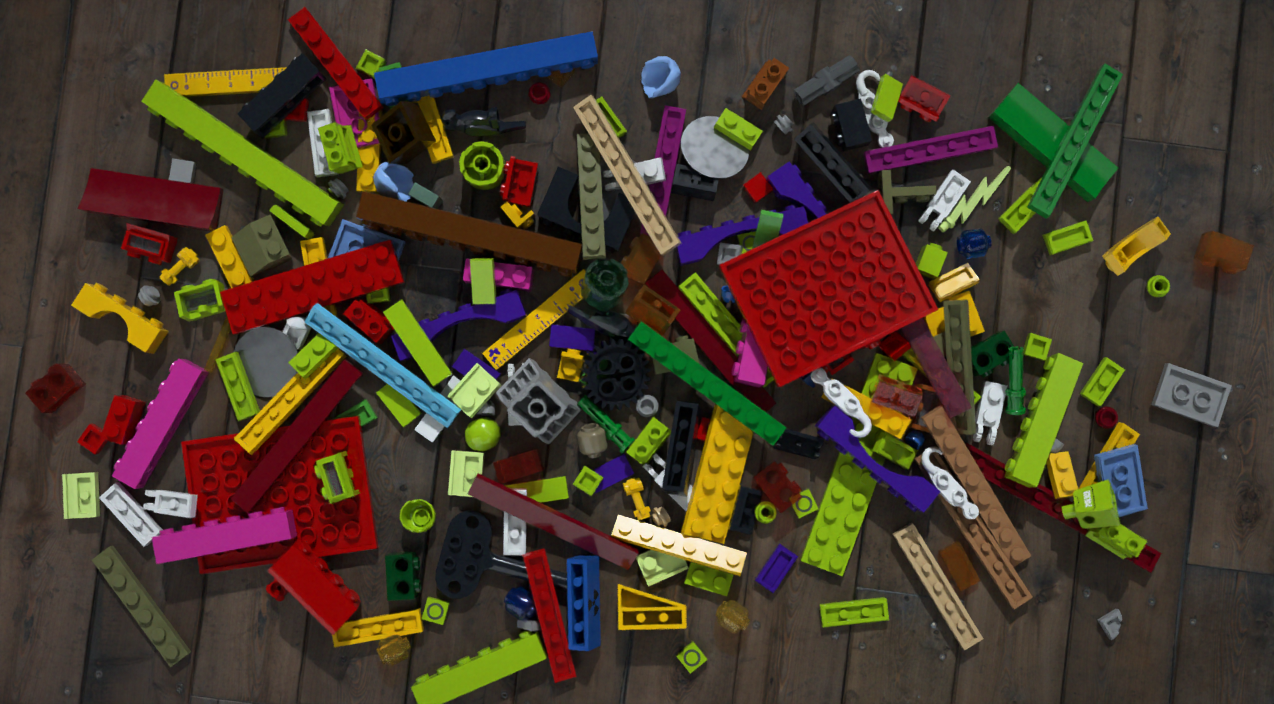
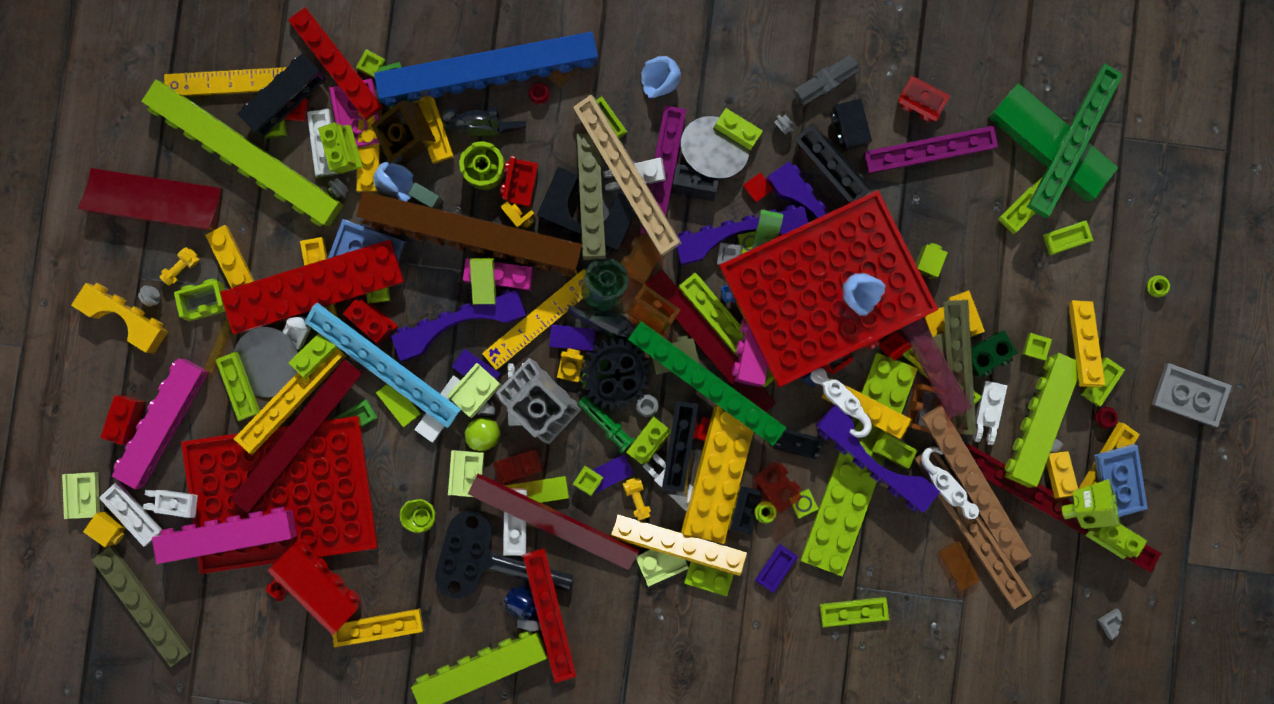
(57, 393): clear red brick -> none
(91, 439): red tile -> none
(105, 529): none -> yellow brick
(148, 243): red window -> none
(182, 171): light grey tile -> none
(261, 246): olive slope -> none
(292, 222): lime tile -> none
(335, 478): lime window -> none
(393, 650): clear yellow head -> none
(395, 575): dark green brick -> none
(417, 343): lime tile -> none
(435, 610): lime tile -> none
(583, 603): blue brick -> none
(592, 440): dark tan head -> none
(646, 611): yellow wedge -> none
(660, 517): tan plate -> none
(691, 657): lime tile -> none
(732, 616): clear yellow head -> none
(765, 83): dark orange window -> none
(863, 292): none -> light blue hair
(874, 122): white piece -> none
(886, 98): lime tile -> none
(896, 395): clear red brick -> none
(902, 194): olive bracket -> none
(915, 439): blue hinge -> none
(938, 586): tan plate -> none
(945, 198): white hinge -> none
(954, 282): yellow tile -> none
(966, 208): yellowish green piece -> none
(973, 243): clear blue head -> none
(1015, 390): green pin -> none
(1086, 344): none -> yellow plate
(1135, 245): yellow arch -> none
(1224, 252): clear orange brick -> none

